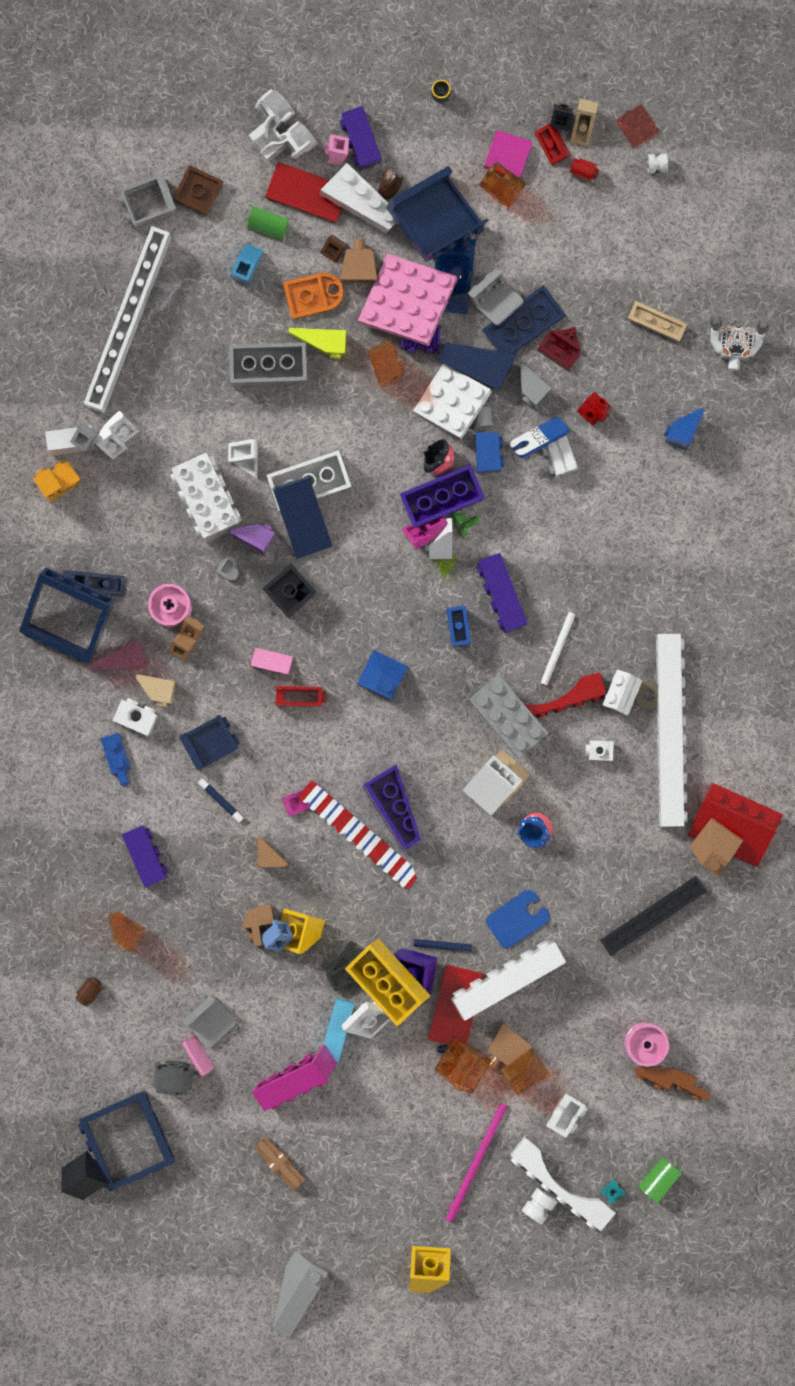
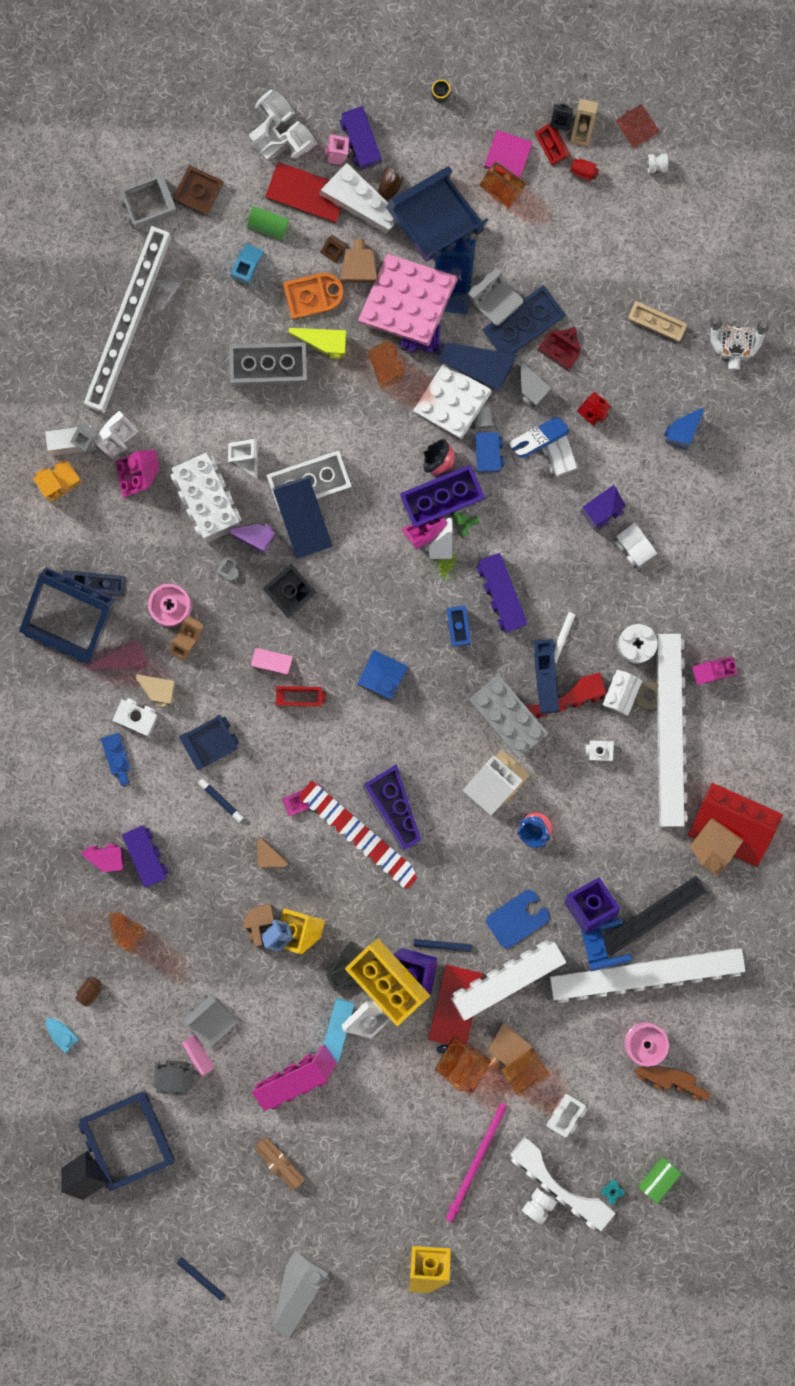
(61, 1034): none -> medium azure plate
(105, 859): none -> dark pink slope
(137, 471): none -> dark pink slope
(200, 1278): none -> dark blue bar
(546, 676): none -> dark blue slope
(592, 905): none -> dark purple slope
(596, 948): none -> blue plate
(603, 507): none -> dark purple slope
(628, 637): none -> white brick
(635, 545): none -> white brick
(645, 974): none -> white brick
(714, 670): none -> dark pink slope

